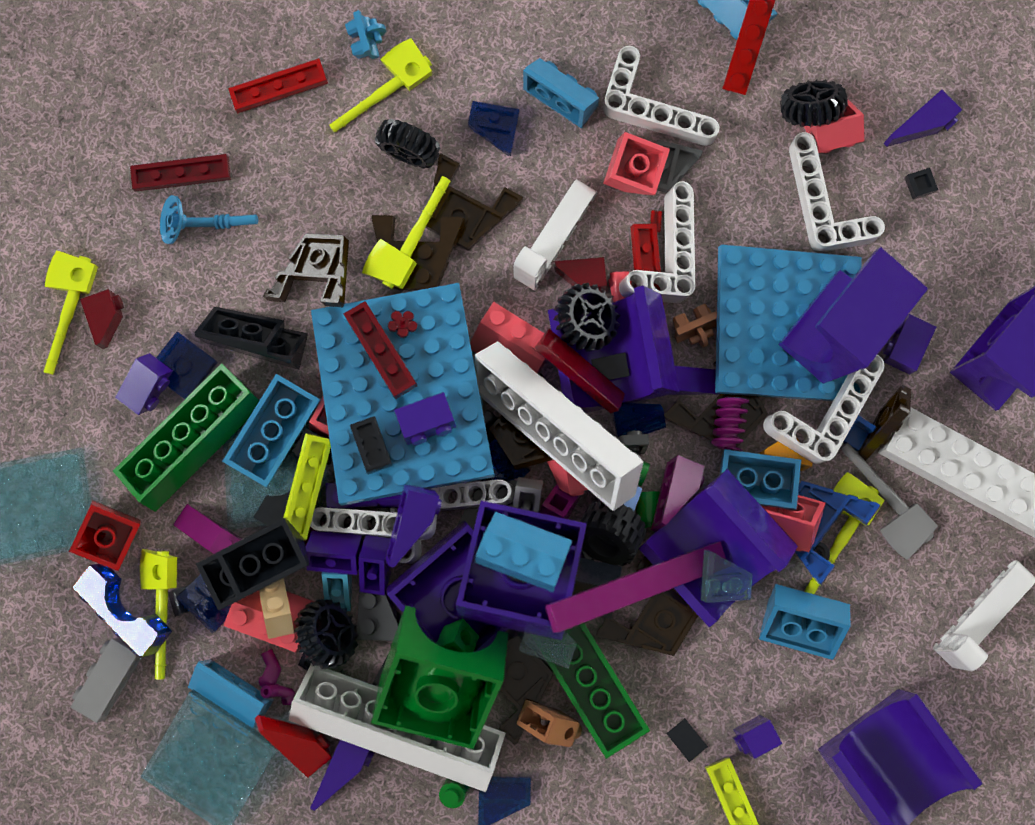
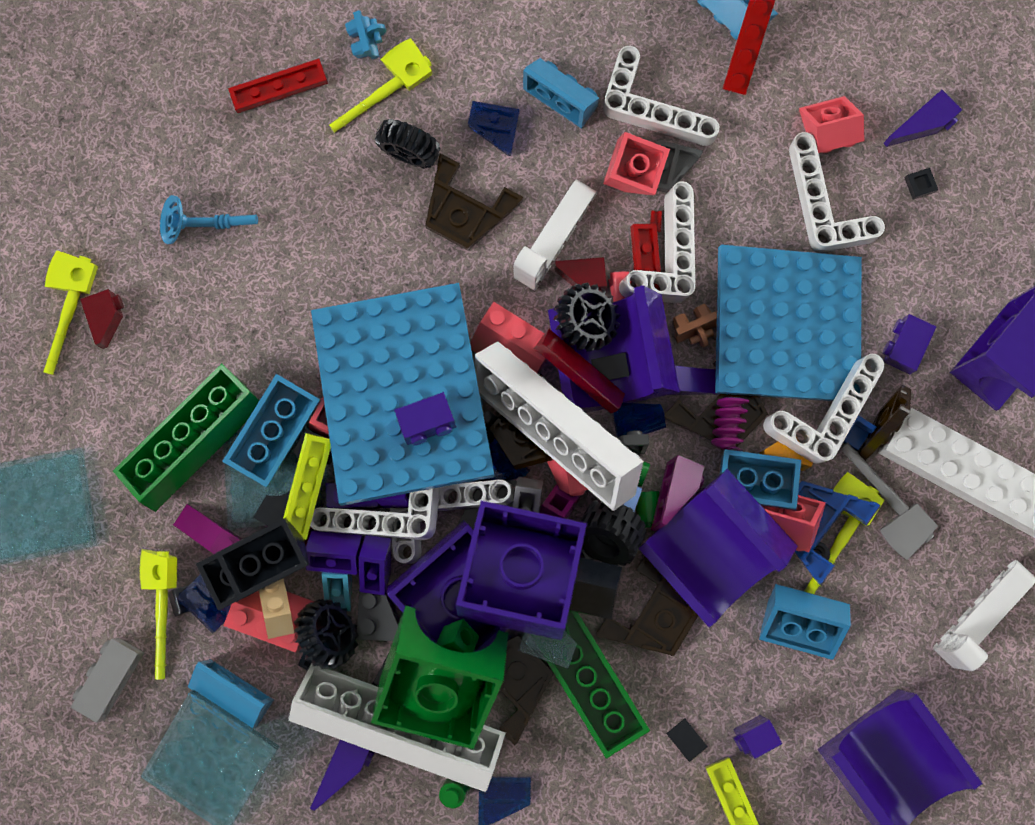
(101, 590): clear blue arch -> none
(105, 535): red slope -> none
(144, 384): brick -> none
(180, 172): dark red plate -> none
(188, 364): clear blue plate -> none
(253, 336): black slope -> none
(272, 670): magenta arm -> none
(277, 690): magenta arm -> none
(296, 743): red slope -> none
(319, 260): dark brown wing -> none
(371, 445): black plate -> none
(380, 350): dark red plate -> none
(396, 266): neon yellow piece -> none
(402, 324): dark red plant -> none
(413, 518): dark purple slope -> none
(430, 256): dark brown wing -> none
(523, 551): dark azure slope -> none
(561, 729): nougat torso -> none
(628, 589): magenta tile -> none
(724, 580): clear light blue wing -> none
(813, 103): black gear -> none
(853, 318): dark purple piece -> none

